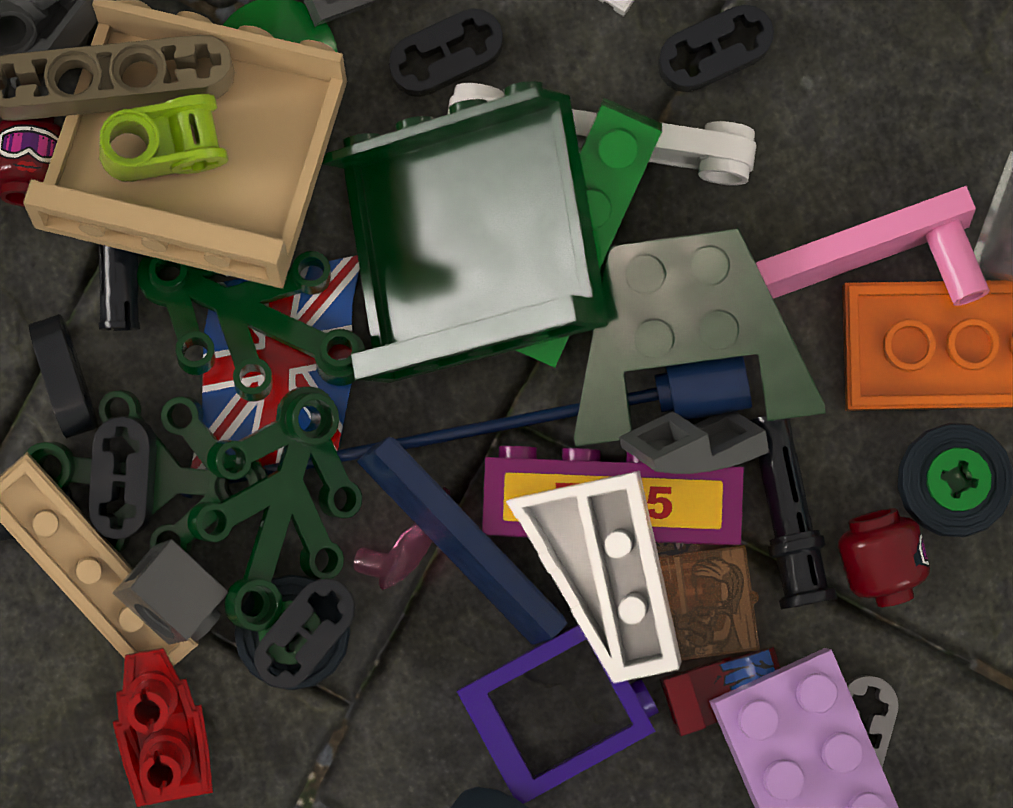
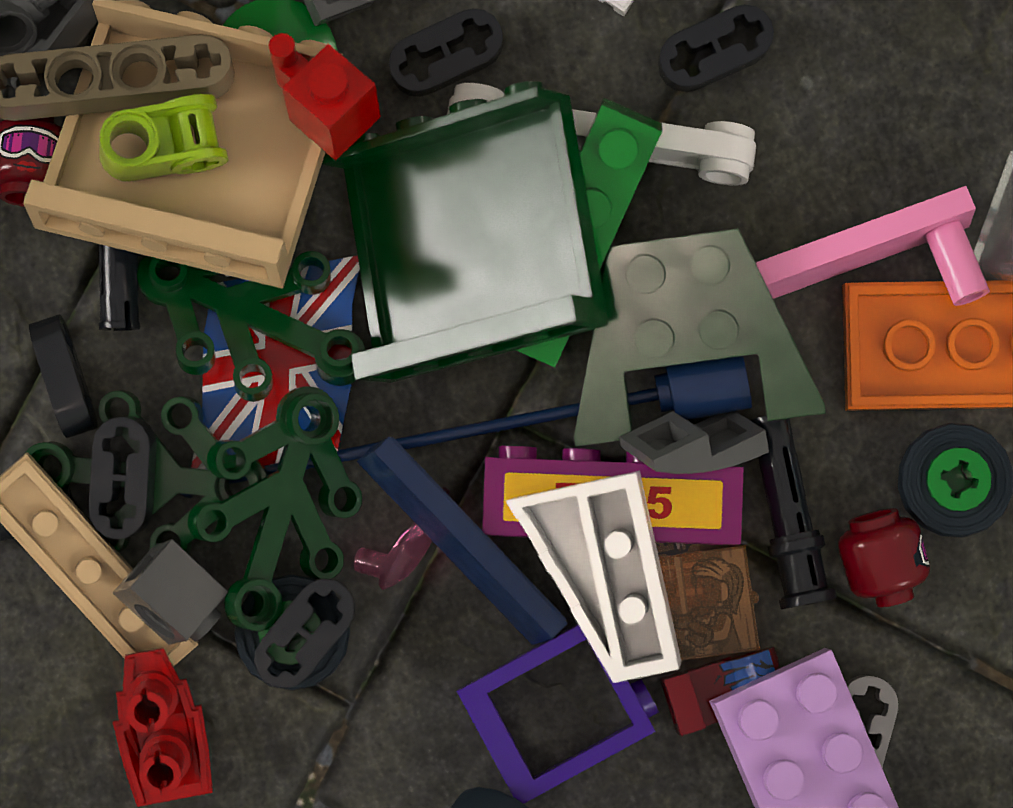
(324, 95): none -> red brick

